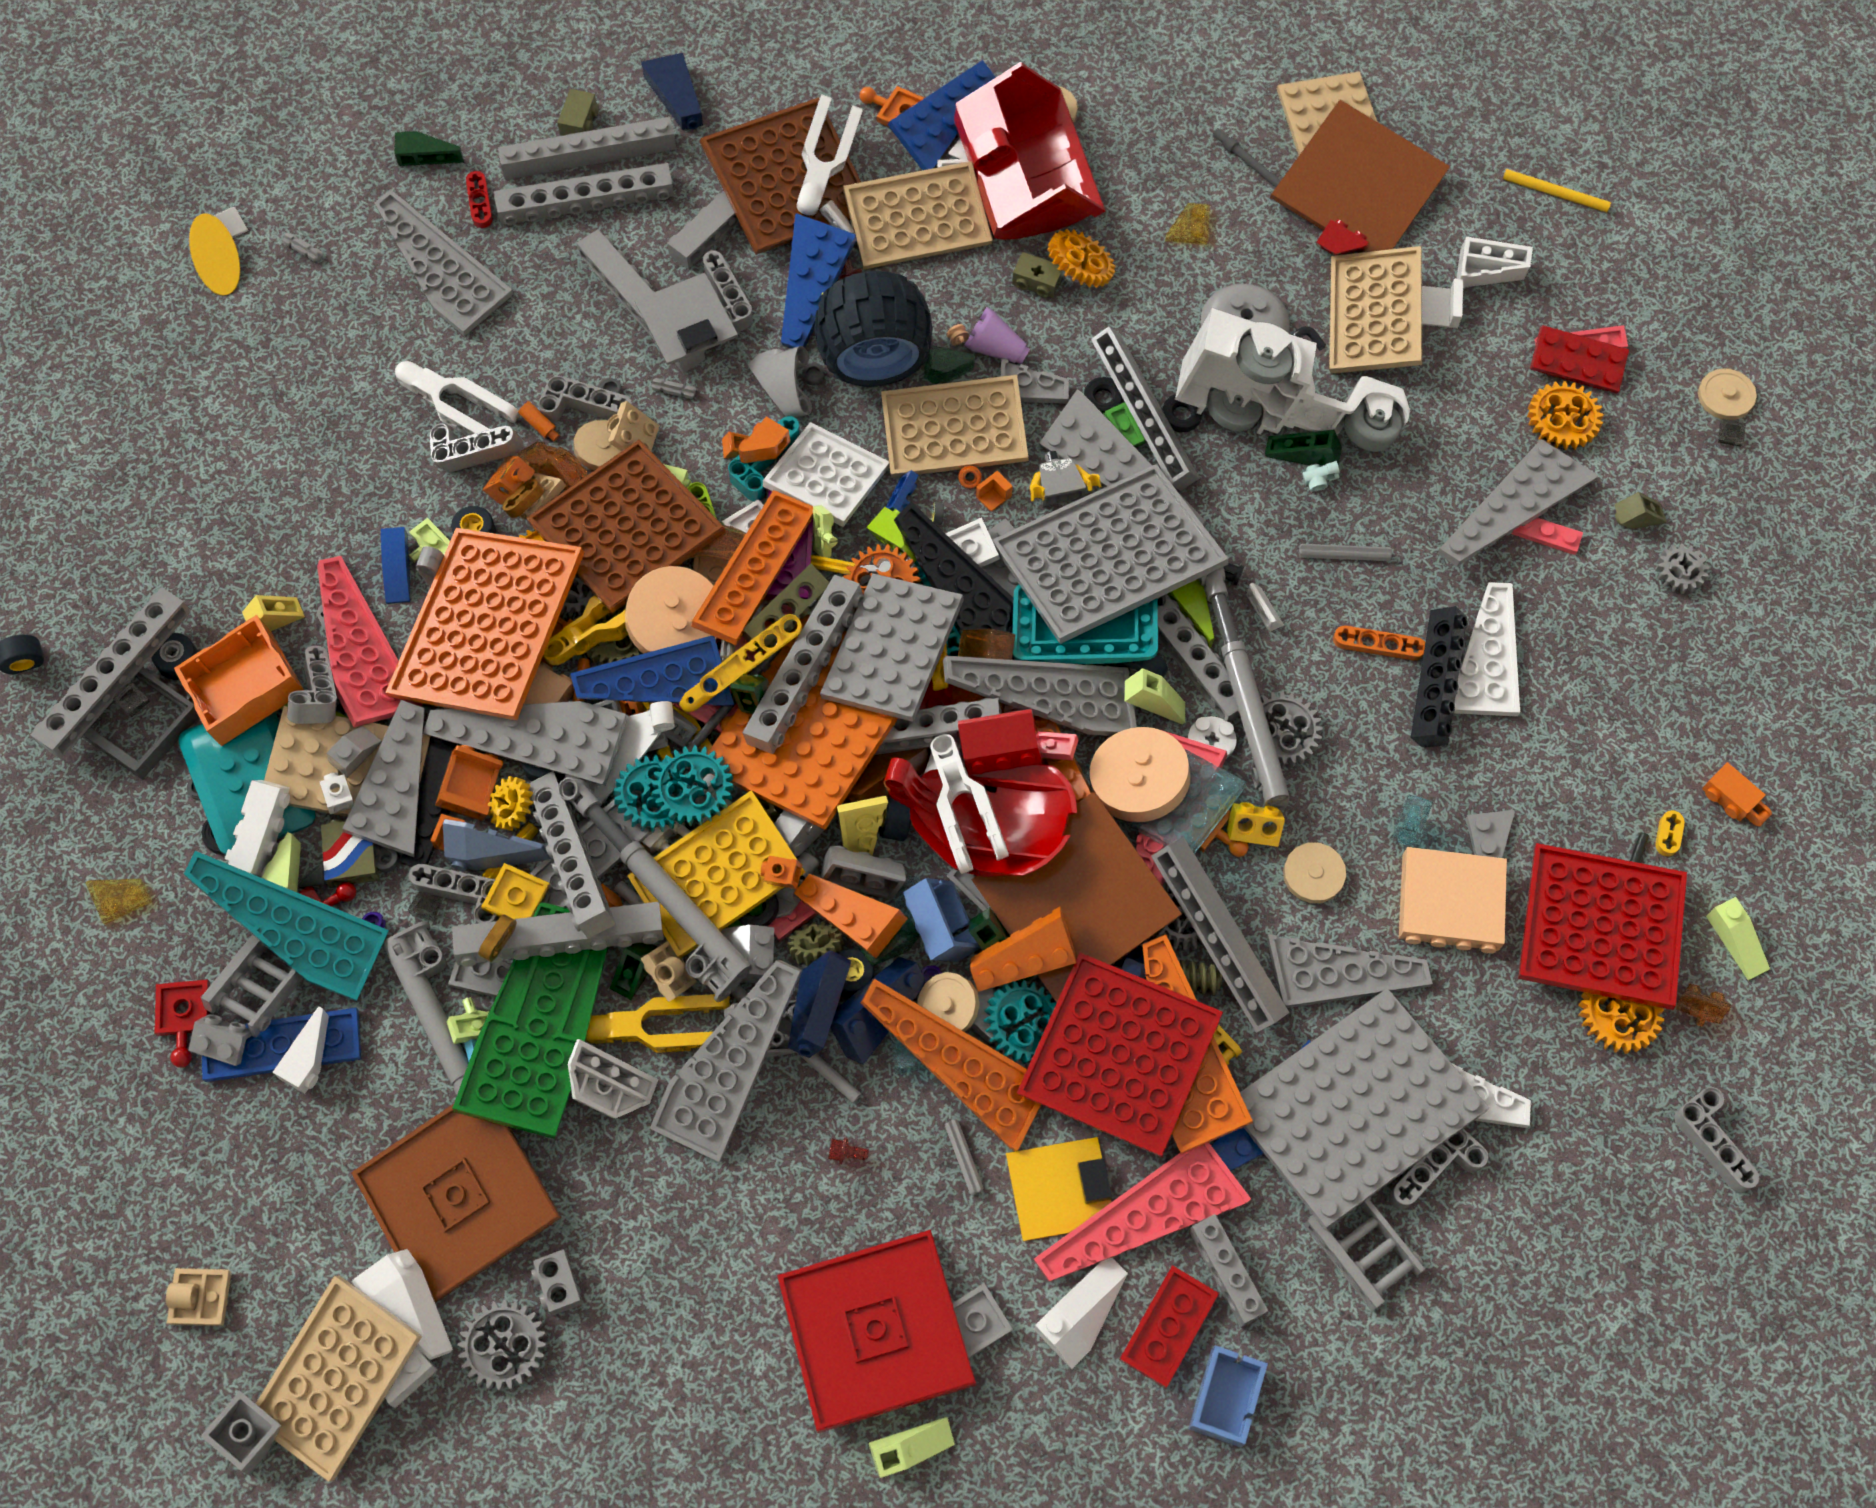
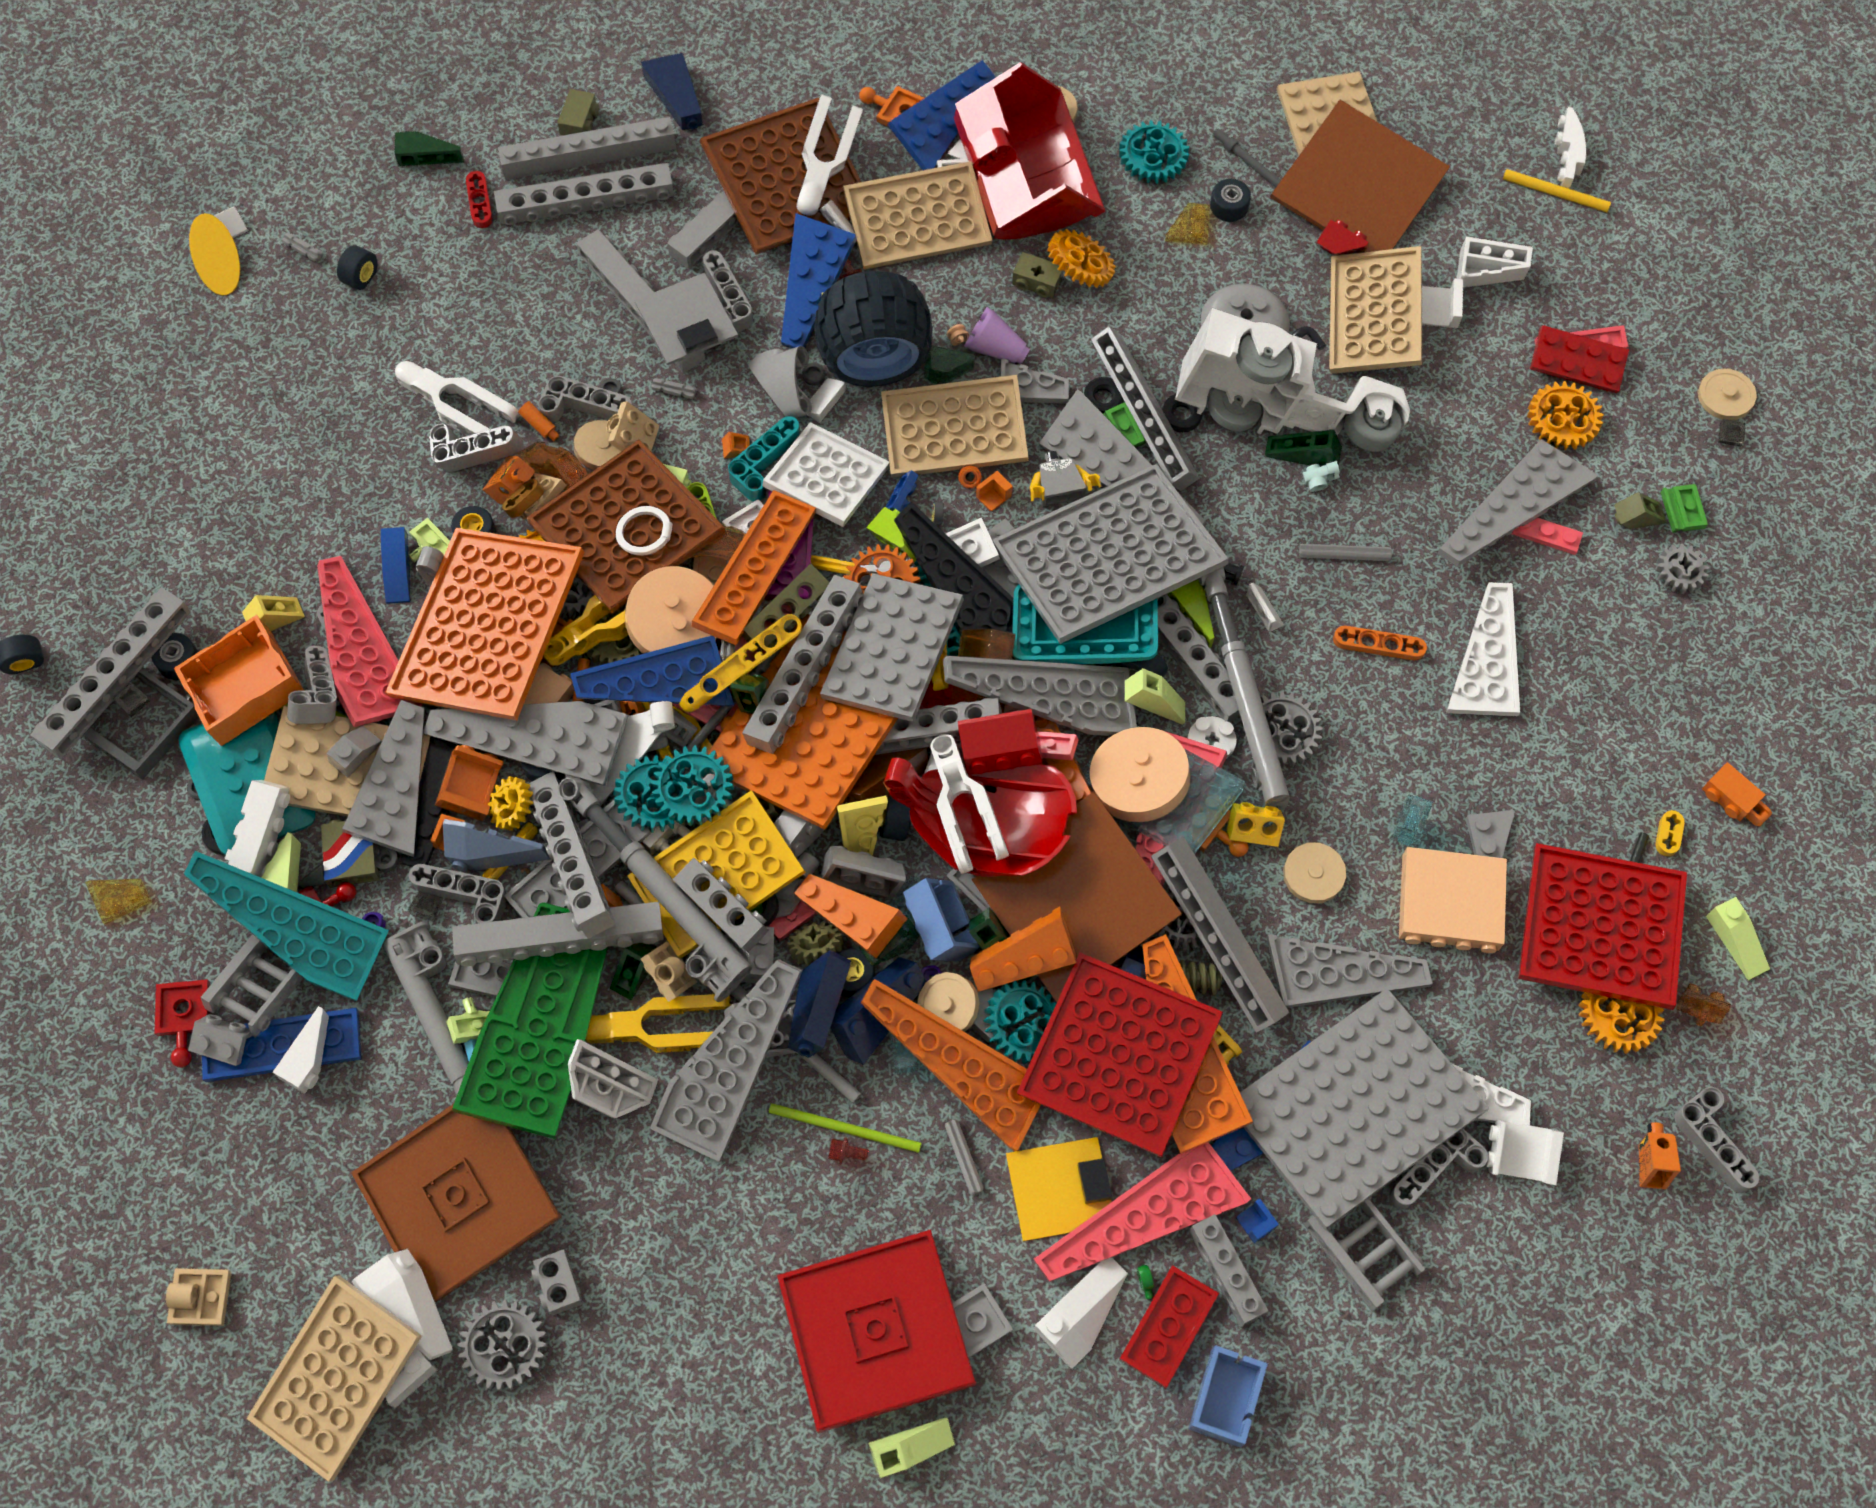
(242, 1433): light grey slope -> none
(338, 800): white brick -> none
(357, 267): none -> black wheel
(448, 275): light grey wing -> none
(497, 938): pearl gold beam -> none
(515, 893): yellow plate -> none
(659, 544): none -> white piece
(690, 881): none -> light grey brick
(765, 442): orange slope -> none
(789, 875): orange brick -> none
(822, 531): yellowish green plate -> none
(826, 398): none -> white slope
(845, 1127): none -> lime piece
(1146, 1280): none -> green piece
(1159, 142): none -> teal gear
(1230, 200): none -> black wheel
(1257, 1221): none -> blue panel
(1439, 677): black brick -> none
(1525, 1151): none -> white panel
(1572, 147): none -> white slope
(1658, 1158): none -> orange torso
(1684, 508): none -> bright green plate

